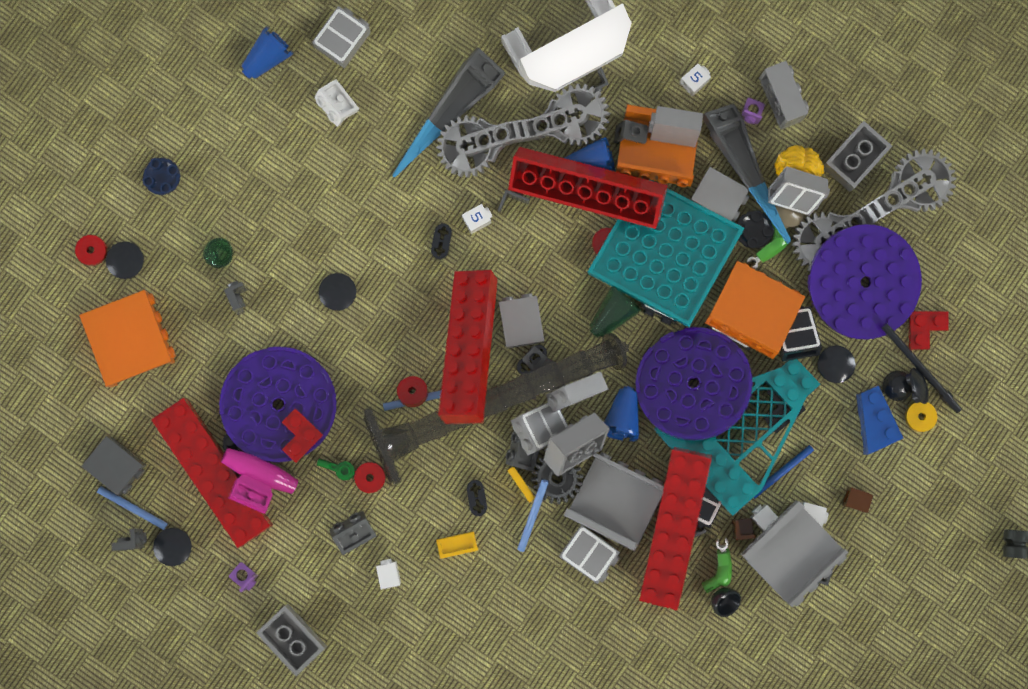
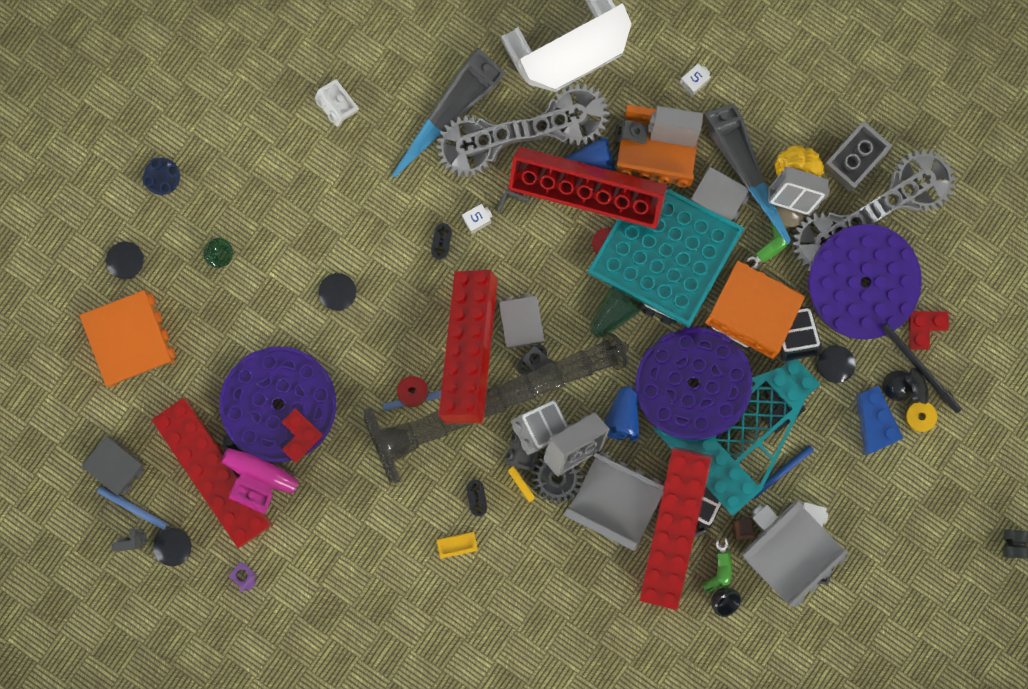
(83, 246): red piece -> none
(233, 294): dark grey bracket -> none
(265, 54): blue cone -> none
(291, 639): light grey brick -> none
(341, 36): light grey brick -> none
(343, 470): green plate -> none
(352, 532): dark grey bracket -> none
(361, 477): red piece -> none
(388, 574): white brick -> none
(533, 514): medium blue bar -> none
(576, 392): light grey brick -> none
(590, 554): light grey brick -> none
(598, 87): dark grey bracket -> none
(750, 117): medium lavender bracket -> none
(757, 229): black dish -> none
(784, 94): light grey brick -> none
(857, 499): reddish brown panel -> none

